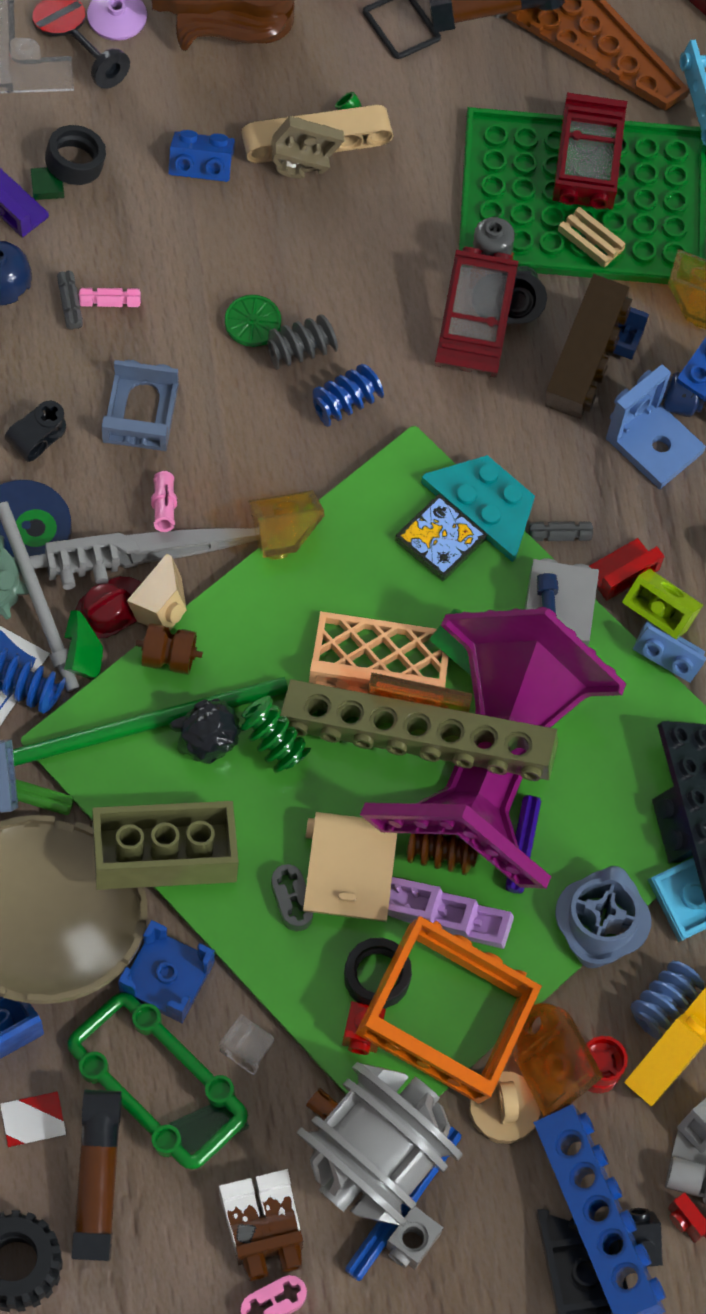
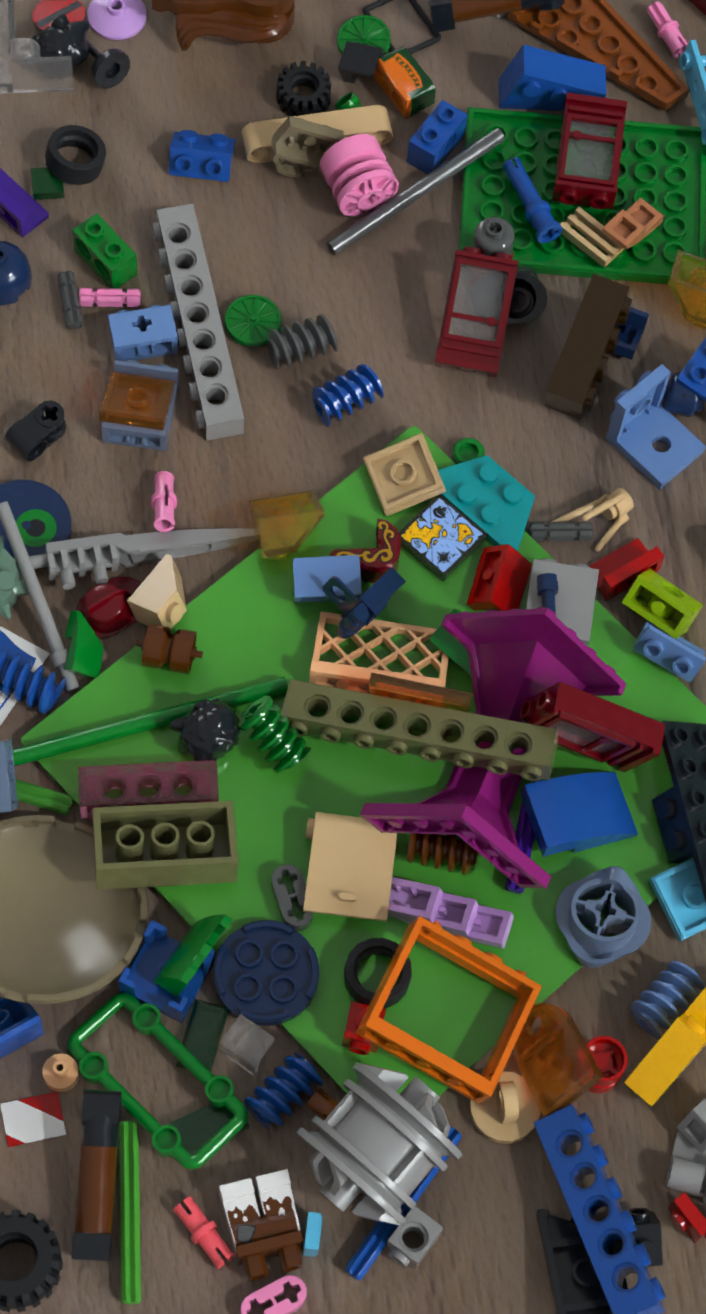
(60, 1080): none -> light nougat tile
(64, 39): none -> black animal
(105, 252): none -> green brick
(129, 1213): none -> bright green axle
(133, 778): none -> clear pink brick
(137, 401): none -> clear orange tile
(143, 333): none -> medium blue brick
(191, 953): none -> green slope
(204, 1032): none -> clear green tile
(204, 1232): none -> coral pin
(225, 418): none -> light grey brick
(266, 972): none -> dark blue tile
(283, 1090): none -> blue piece
(303, 76): none -> black tyre
(312, 1234): none -> medium azure tile
(313, 572): none -> medium blue panel
(358, 60): none -> black panel
(358, 174): none -> bright pink wheel
(362, 610): none -> dark blue piece
(364, 30): none -> green wheel
(377, 561): none -> dark red animal
(404, 82): none -> orange piece
(404, 474): none -> tan tile
(415, 191): none -> dark grey piece
(437, 137): none -> blue brick
(466, 450): none -> green tile
(499, 579): none -> red panel
(537, 210): none -> blue pin
(542, 78): none -> blue wedge
(577, 812): none -> blue slope
(595, 726): none -> dark red door
(611, 505): none -> tan plant
(634, 224): none -> nougat slope
(667, 29): none -> bright pink axle

